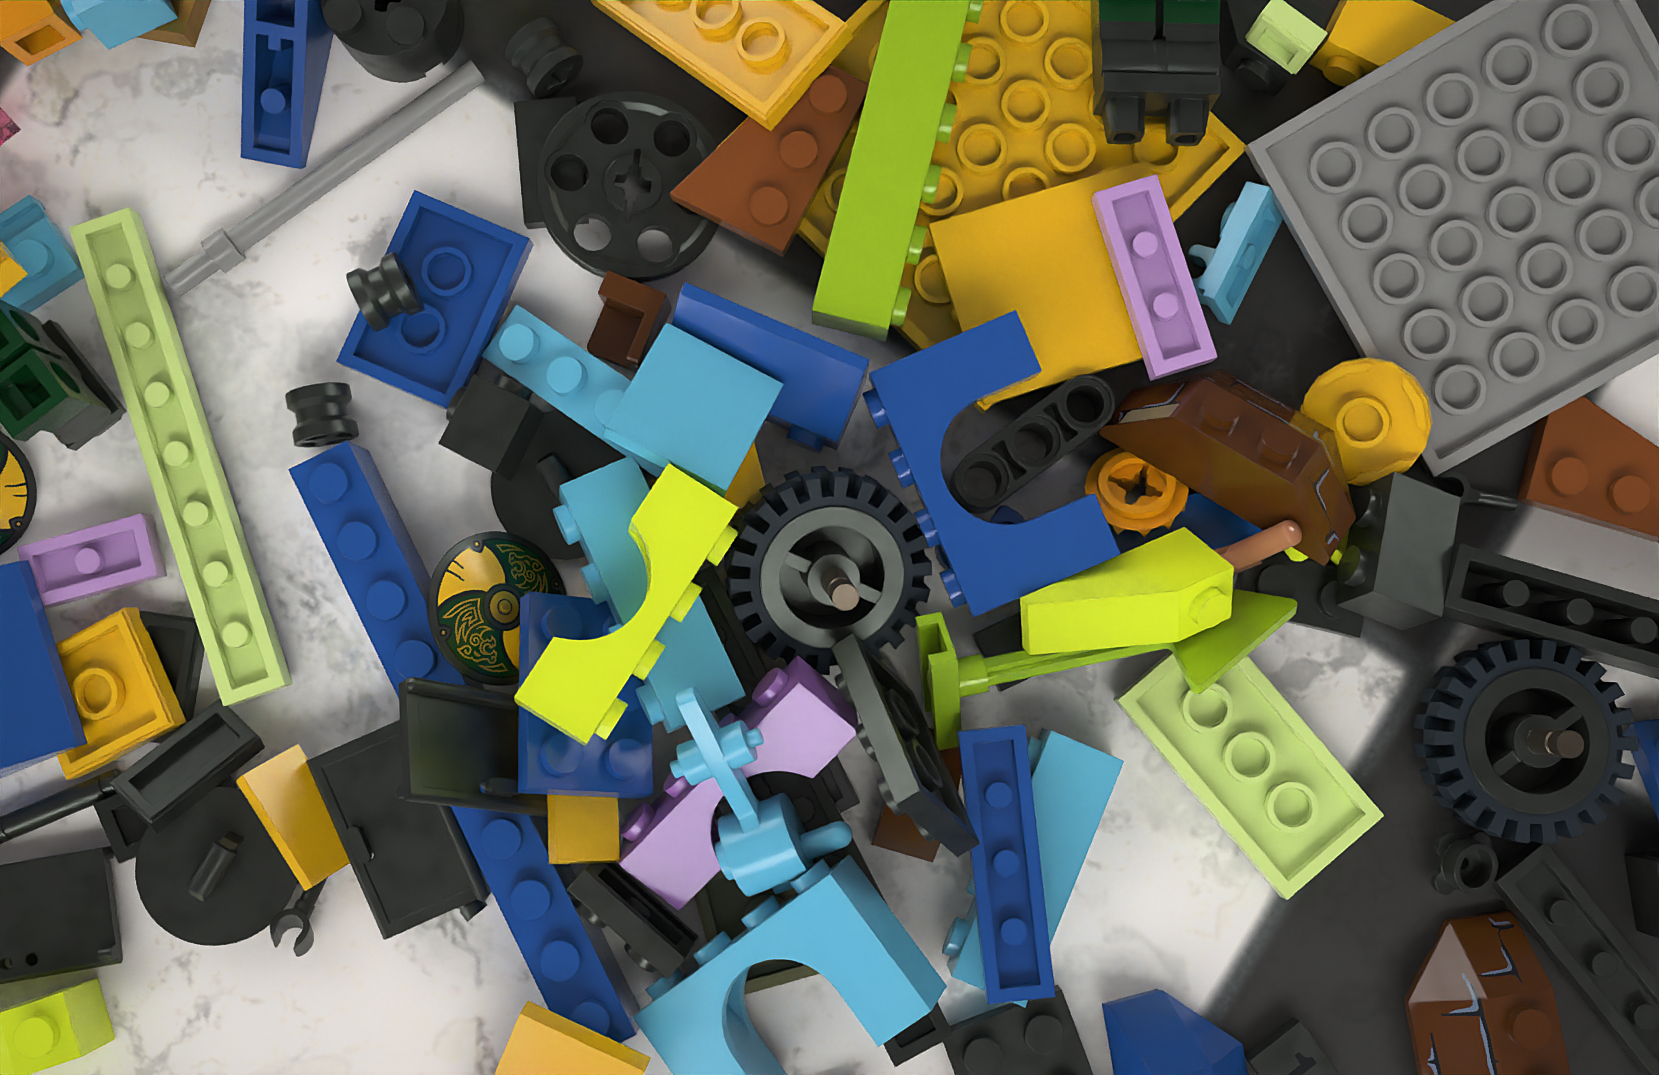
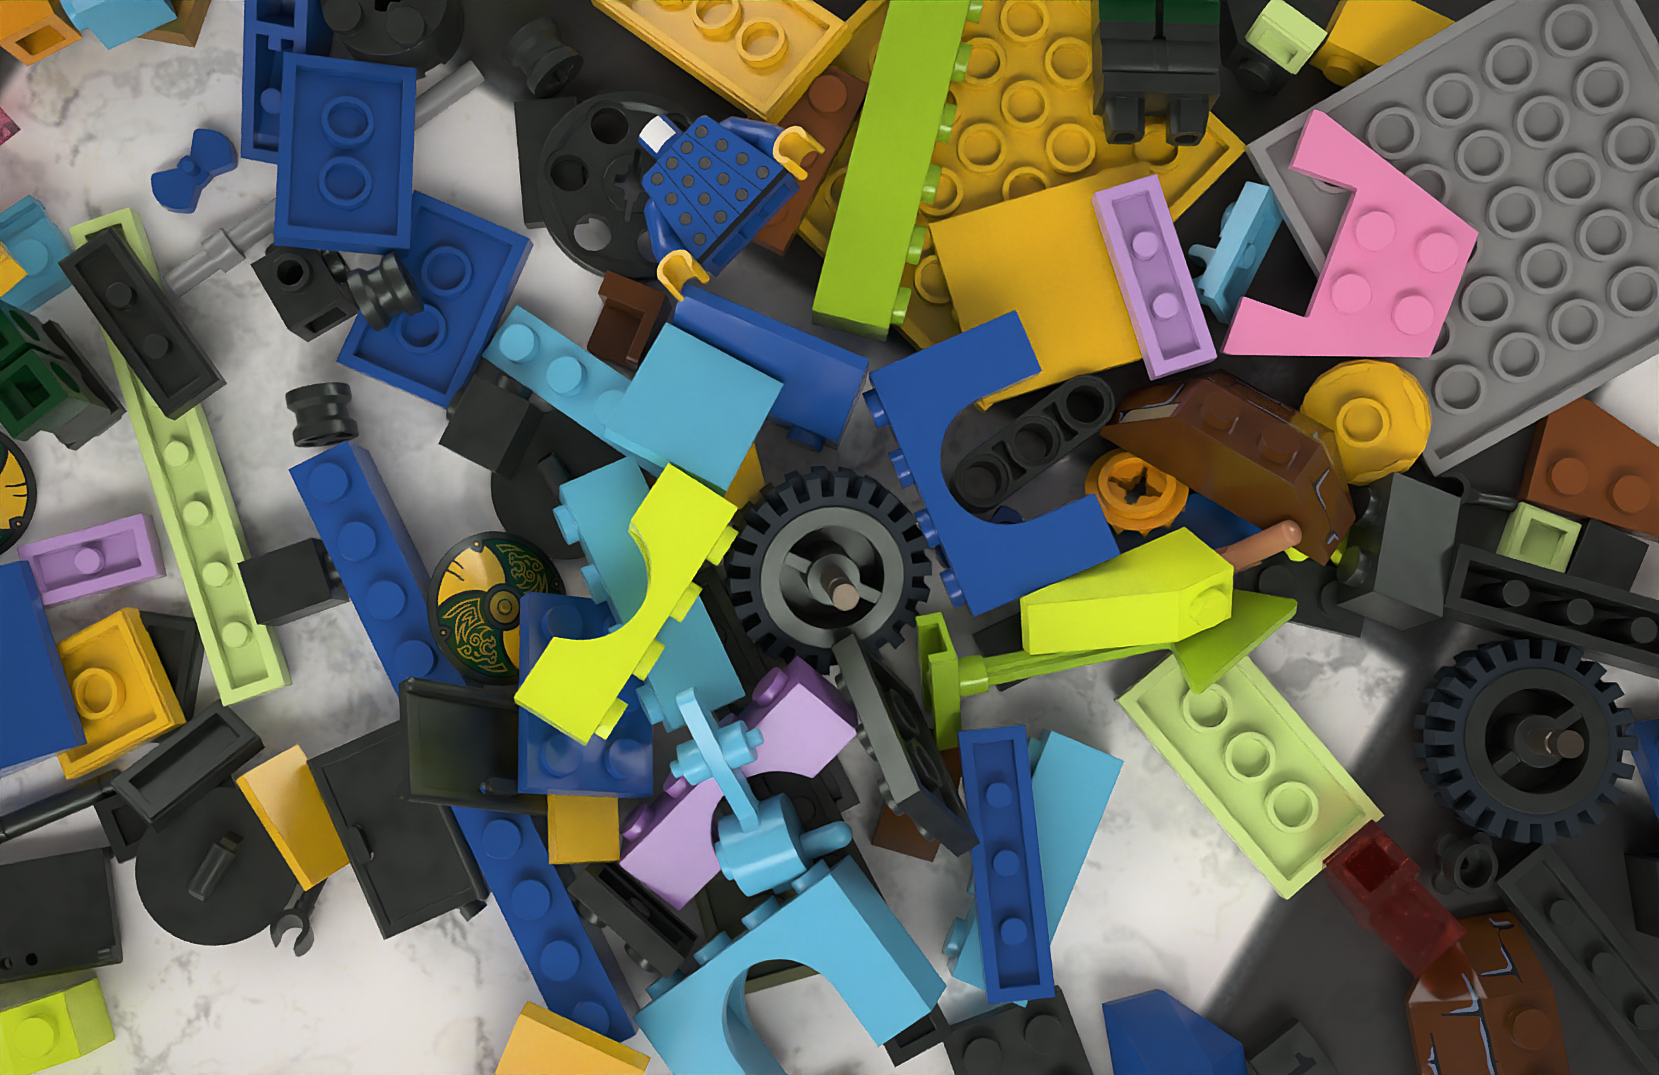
(142, 323): none -> pearl dark grey tile
(181, 187): none -> blue piece
(292, 583): none -> pearl dark grey brick
(307, 288): none -> pearl dark grey brick
(345, 155): none -> blue plate
(715, 190): none -> blue torso
(1384, 896): none -> clear red brick
(1386, 268): none -> bright pink wing
(1538, 537): none -> yellowish green tile
(1606, 555): none -> pearl dark grey tile

